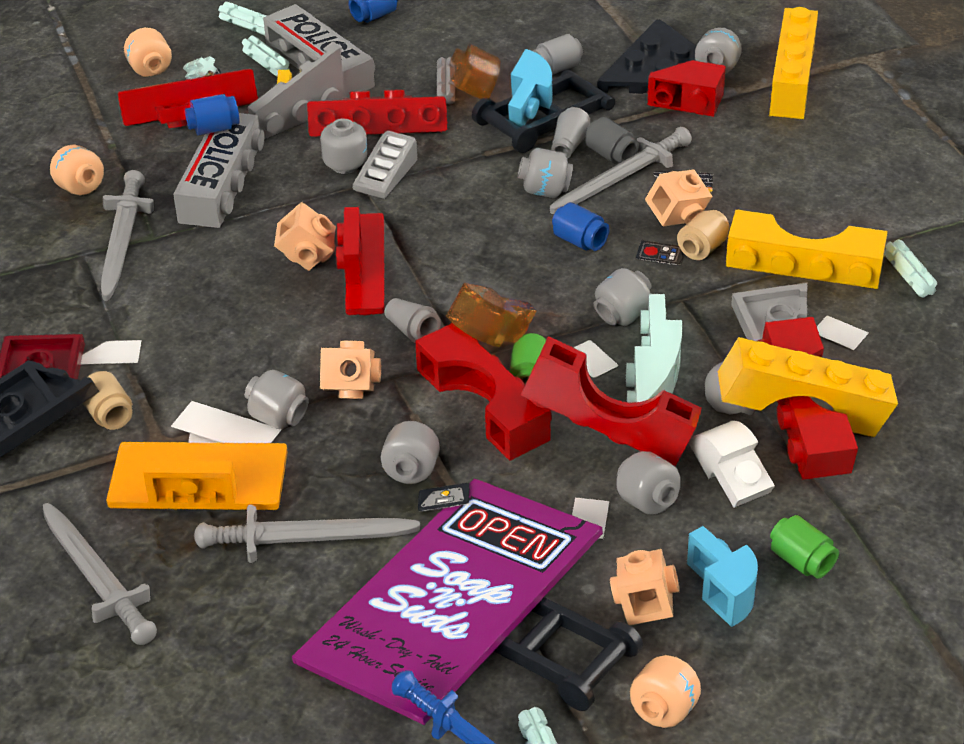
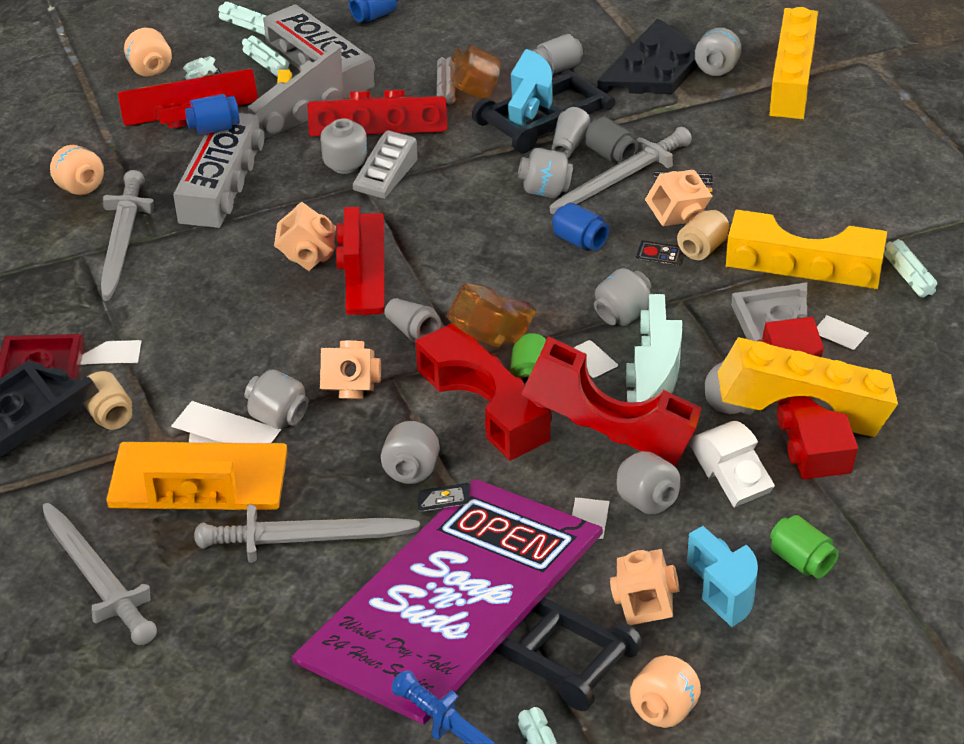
(688, 87): red slope -> none

